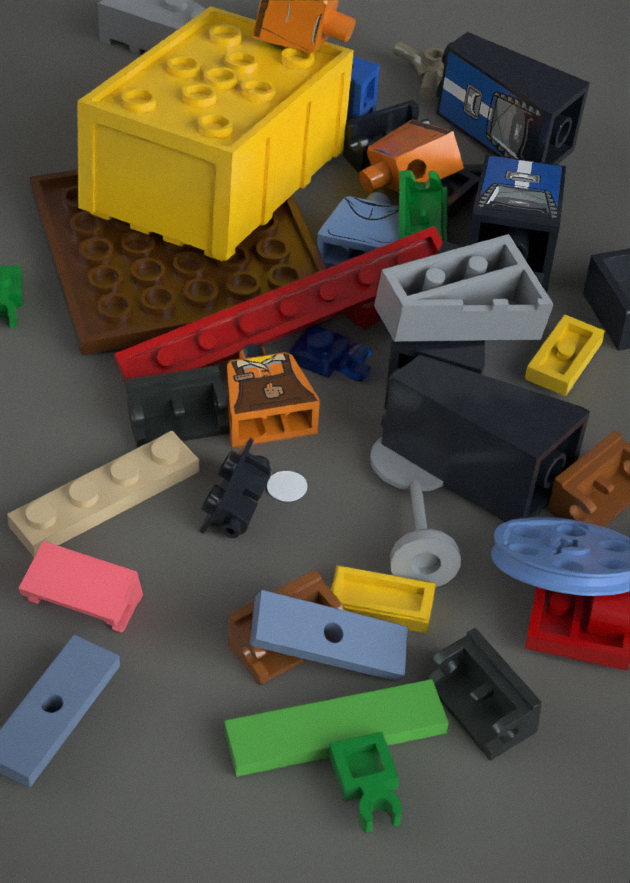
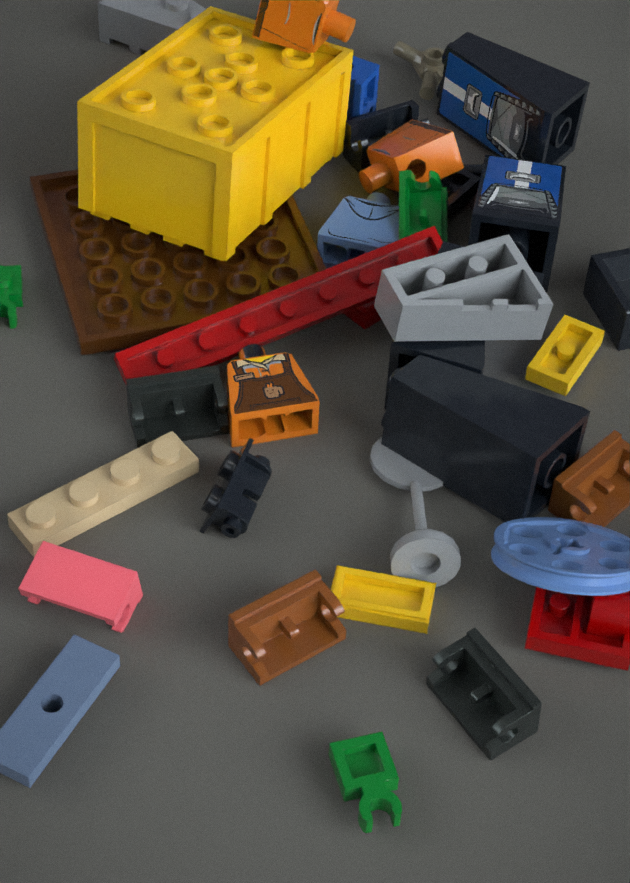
(287, 486): white sticker -> none
(304, 731): bright green tile -> none
(327, 351): clear blue plate -> none
(356, 640): sand blue tile -> none

